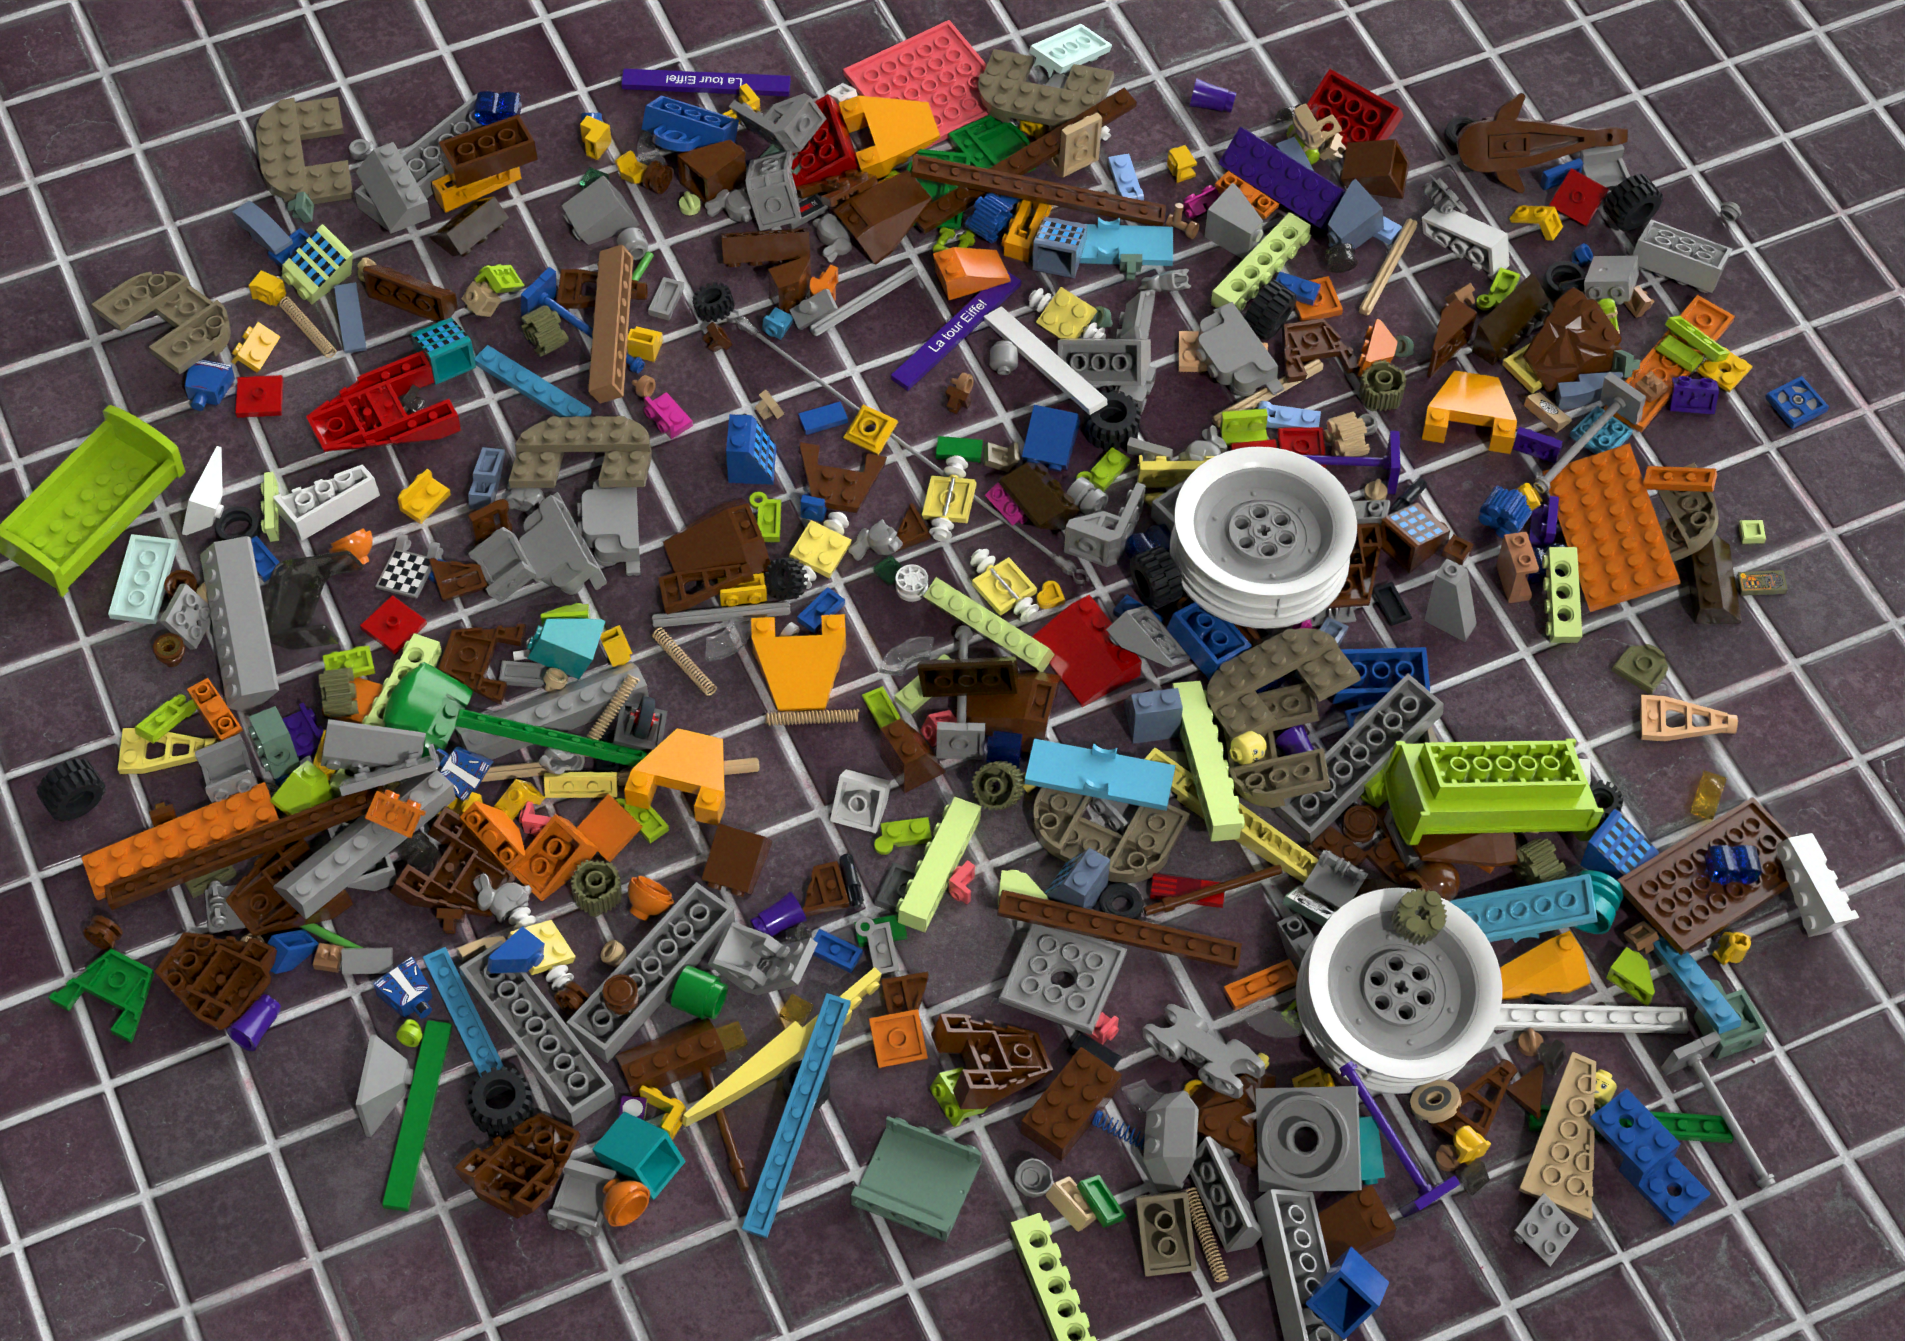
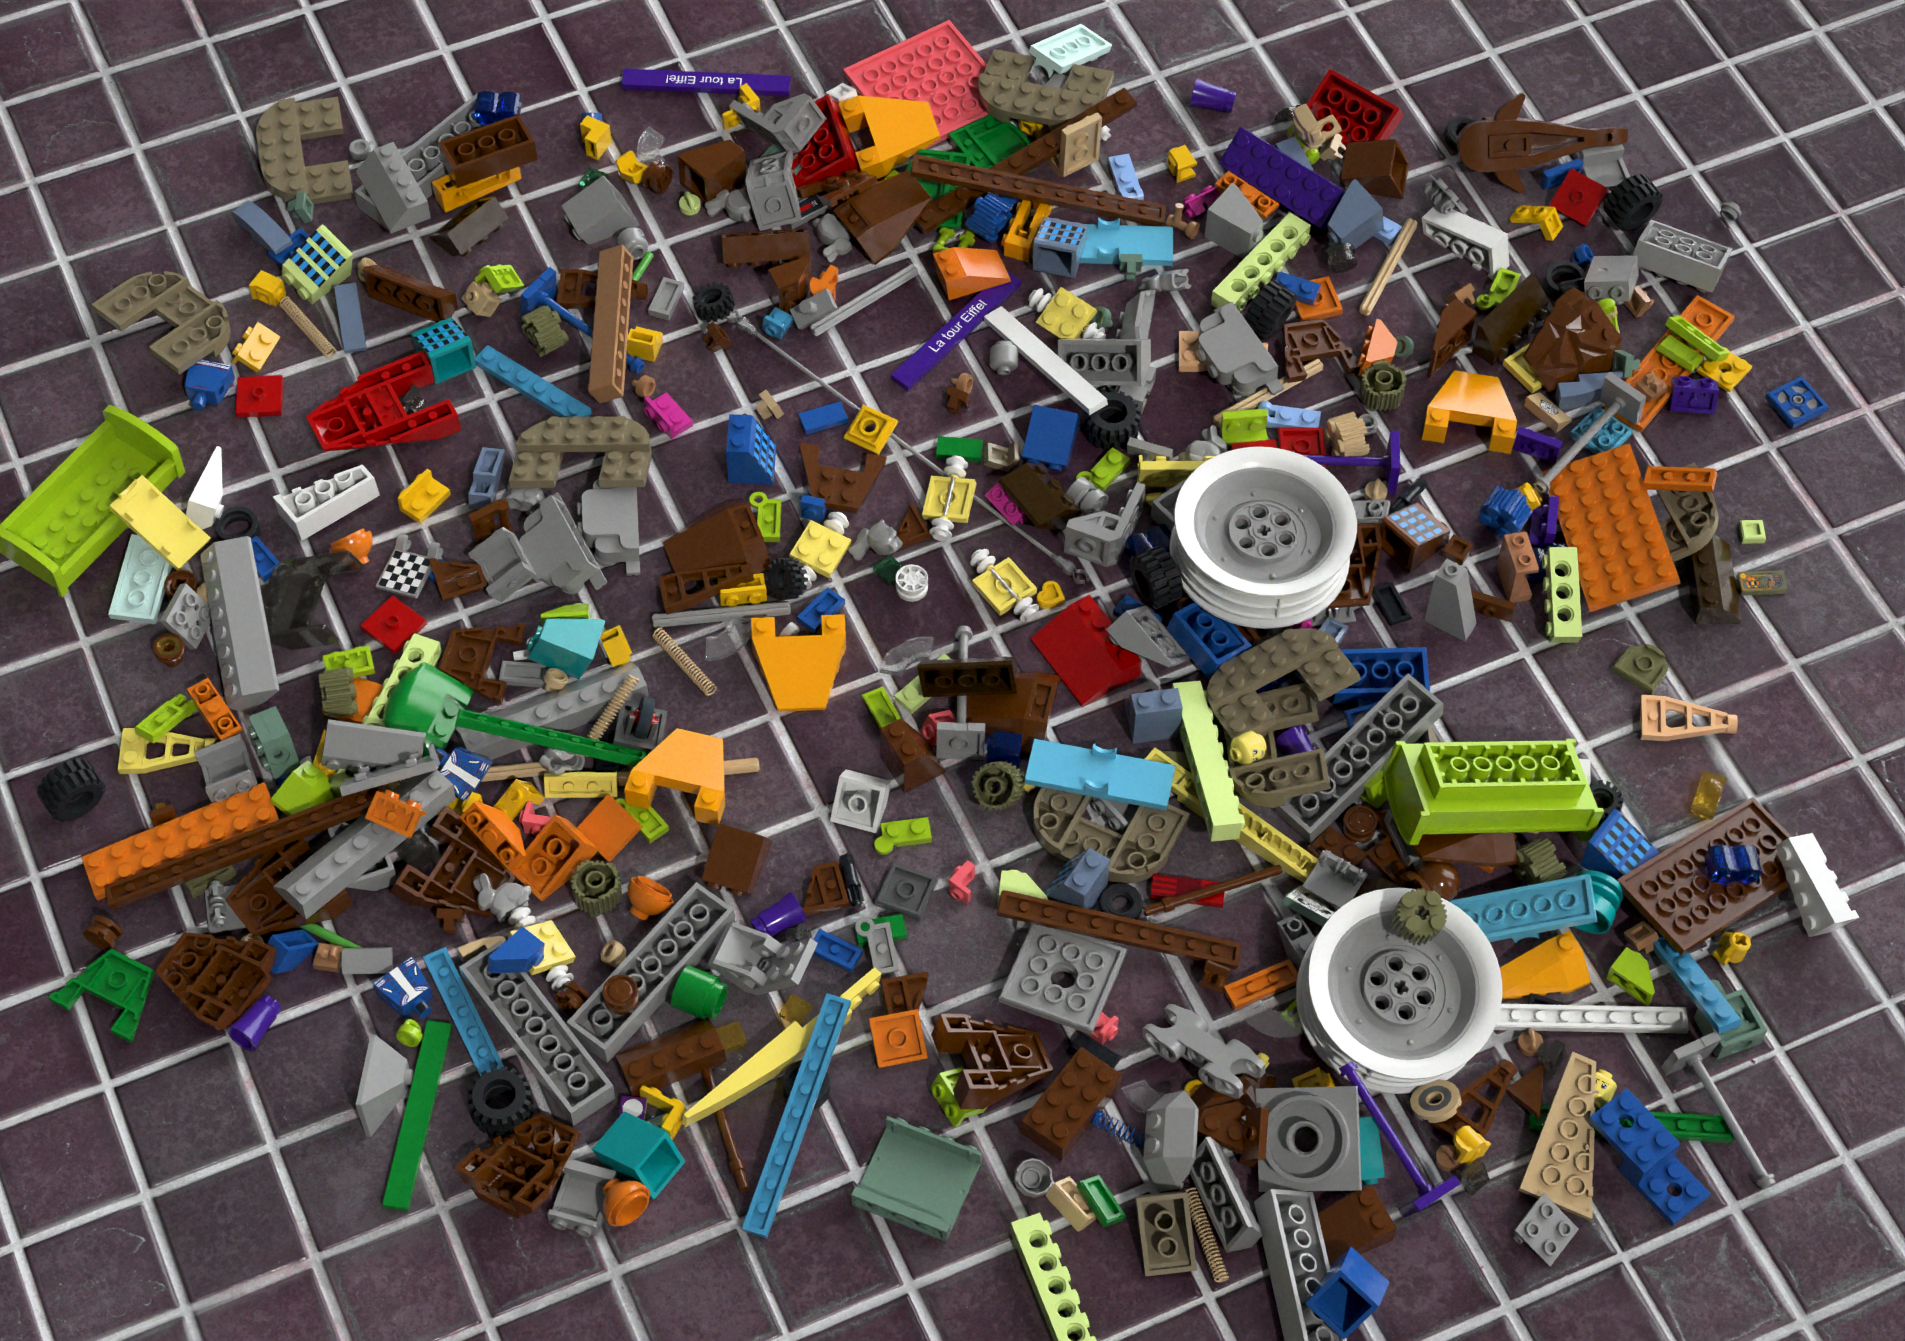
(159, 522): none -> light yellow piece
(271, 522): yellowish green plate -> none
(304, 731): dark purple bracket -> none
(686, 126): blue brick -> none
(777, 719): tan piece -> none
(939, 862): yellowish green brick -> none
(989, 625): yellowish green brick -> none
(1214, 976): none -> reddish brown tile
(1255, 1134): none -> reddish brown plate
(1493, 606): none -> reddish brown plate

